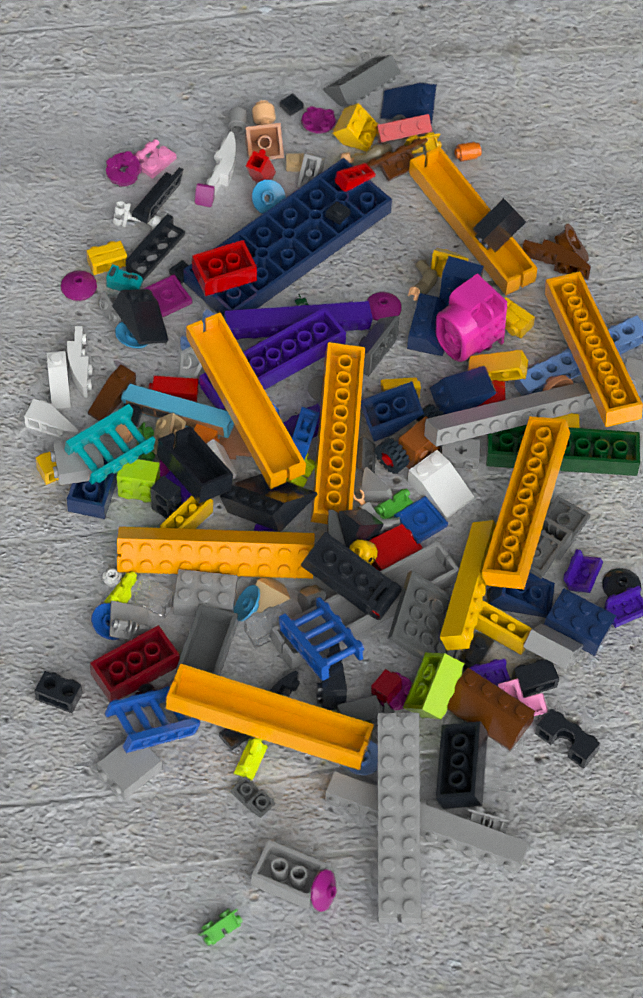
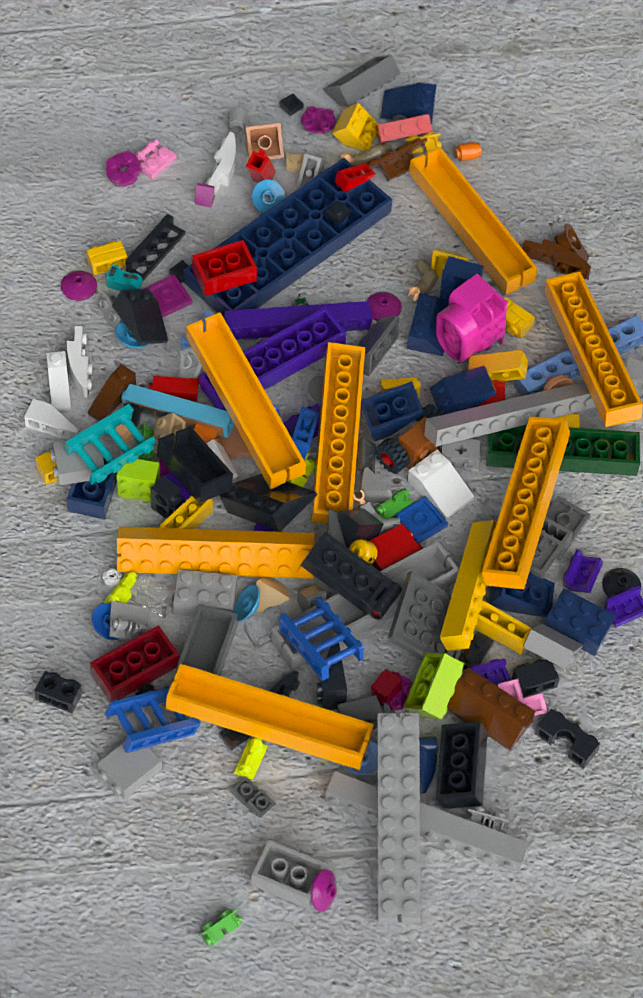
(119, 213): white bar -> none
(157, 196): black fence -> none
(263, 113): light nougat head -> none
(428, 756): none -> dark blue piece
(498, 226): black brick -> none

